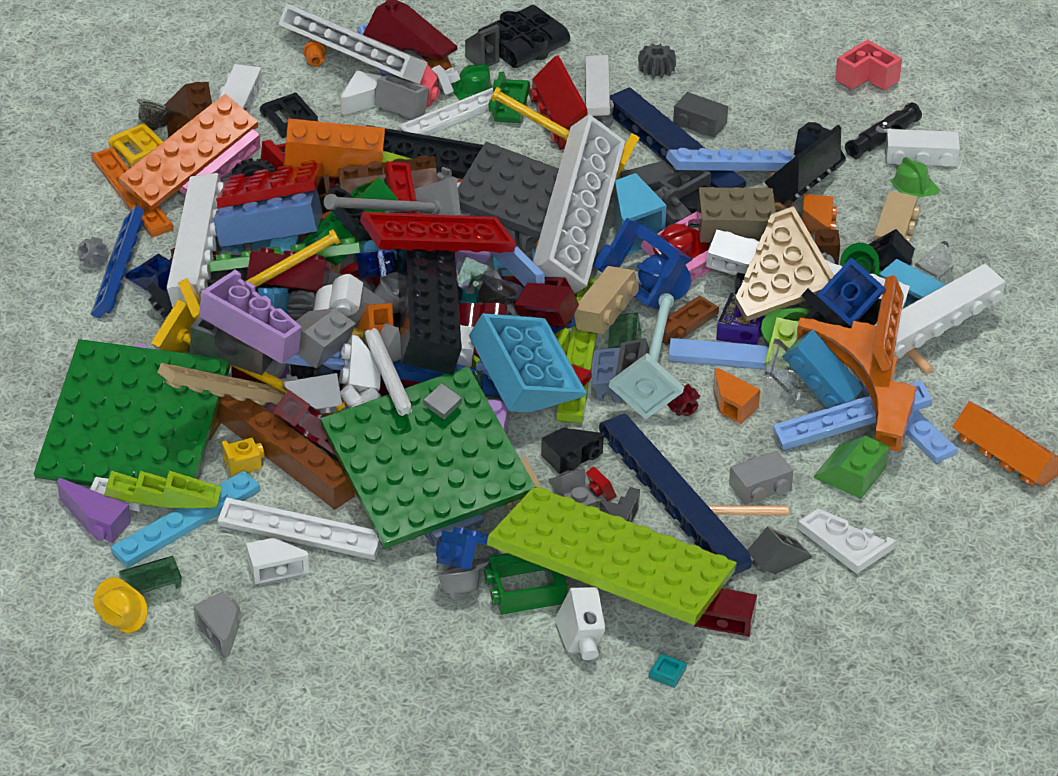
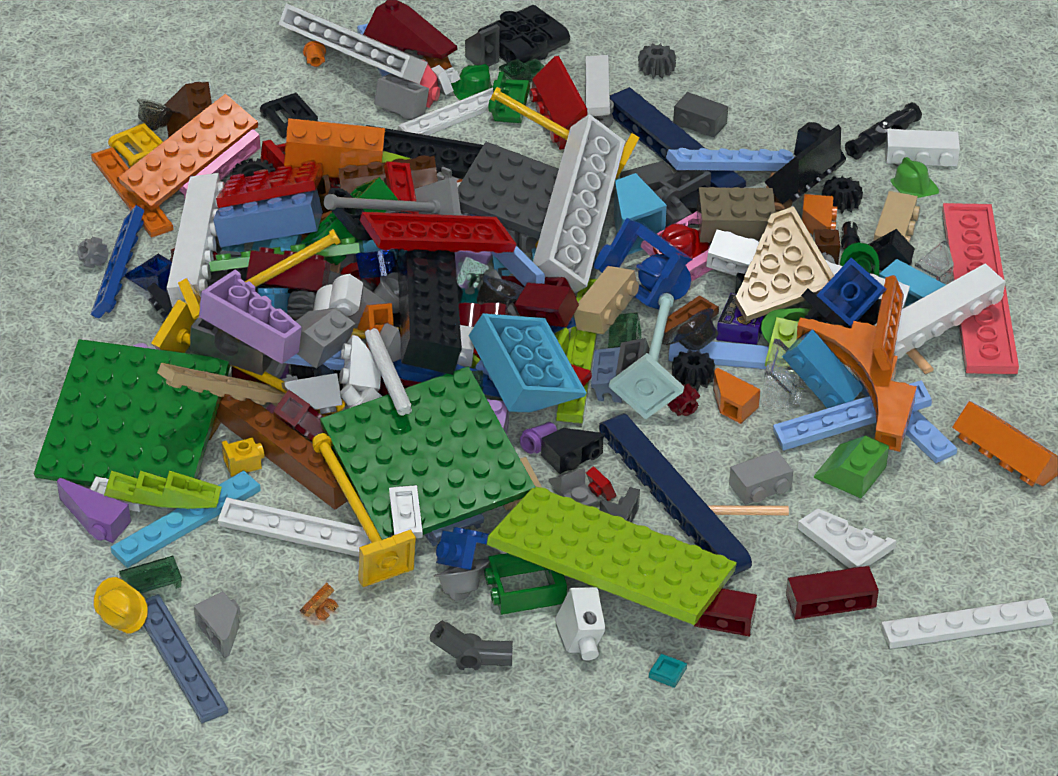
(183, 662): none -> sand blue tile
(243, 85): white brick -> none
(275, 560): white slope -> none
(320, 601): none -> clear orange tile
(359, 92): white slope -> none
(381, 557): none -> yellow tile
(405, 510): none -> white plate
(442, 401): light grey tile -> none
(470, 649): none -> dark grey piece
(518, 71): none -> clear green slope
(531, 438): none -> medium lavender cone
(693, 368): none -> black gear
(694, 332): none -> clear smoke piece
(776, 551): dark grey slope -> none
(832, 592): none -> dark red brick
(845, 193): none -> black gear
(849, 234): none -> black pin
(869, 64): coral brick -> none
(966, 623): none -> white plate
(989, 336): none -> coral plate

